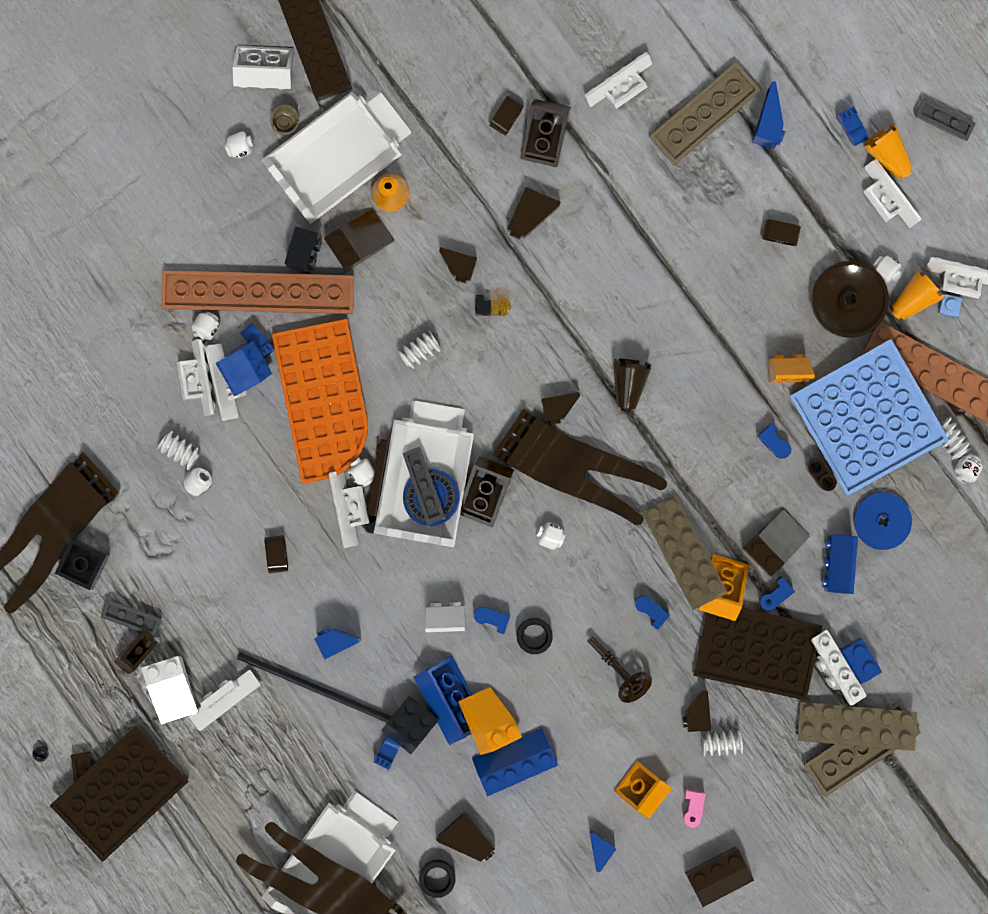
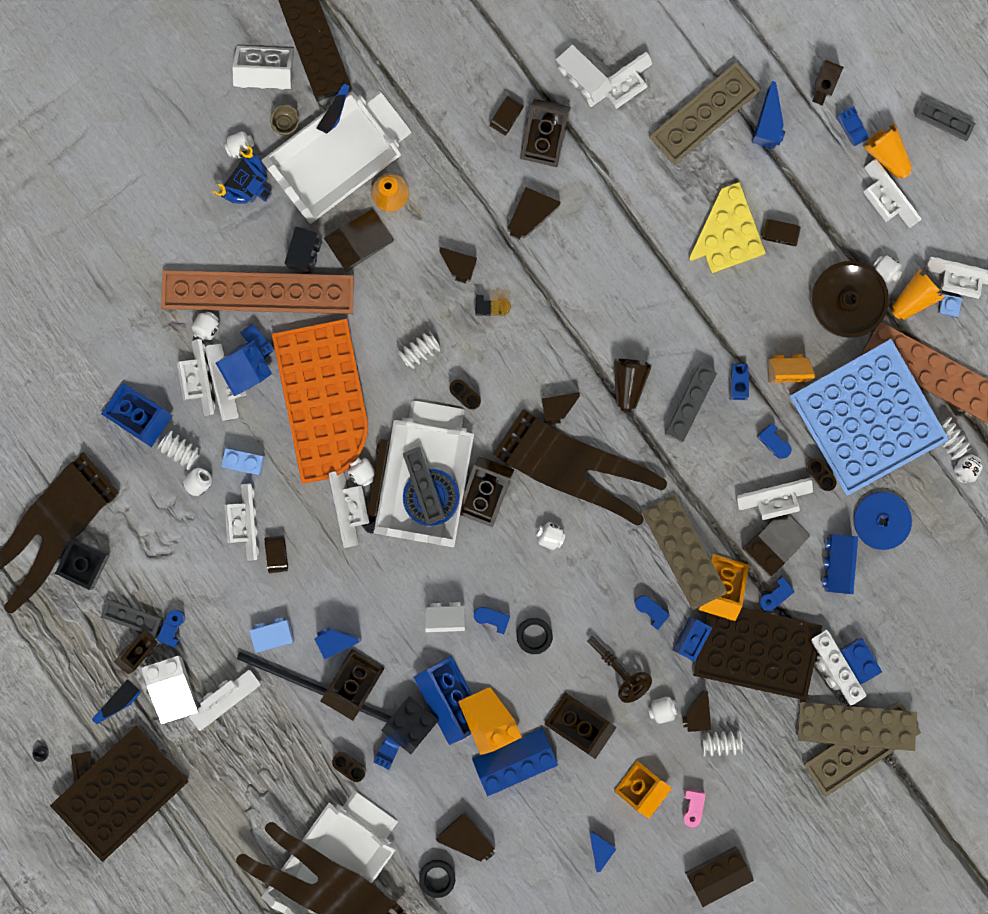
(121, 699): none -> black sticker
(137, 414): none -> blue slope
(170, 627): none -> blue leg
(240, 522): none -> white bracket
(243, 462): none -> light blue brick
(246, 181): none -> torso
(272, 635): none -> light blue brick
(334, 112): none -> black sticker
(347, 769): none -> dark brown beam
(352, 684): none -> dark brown slope
(466, 393): none -> dark brown beam
(580, 725): none -> dark brown slope
(583, 74): none -> white brick
(663, 710): none -> white head
(690, 403): none -> dark grey brick
(692, 638): none -> blue panel
(729, 232): none -> light yellow wing
(739, 382): none -> blue leg
(777, 499): none -> white bracket
(830, 73): none -> dark brown torso

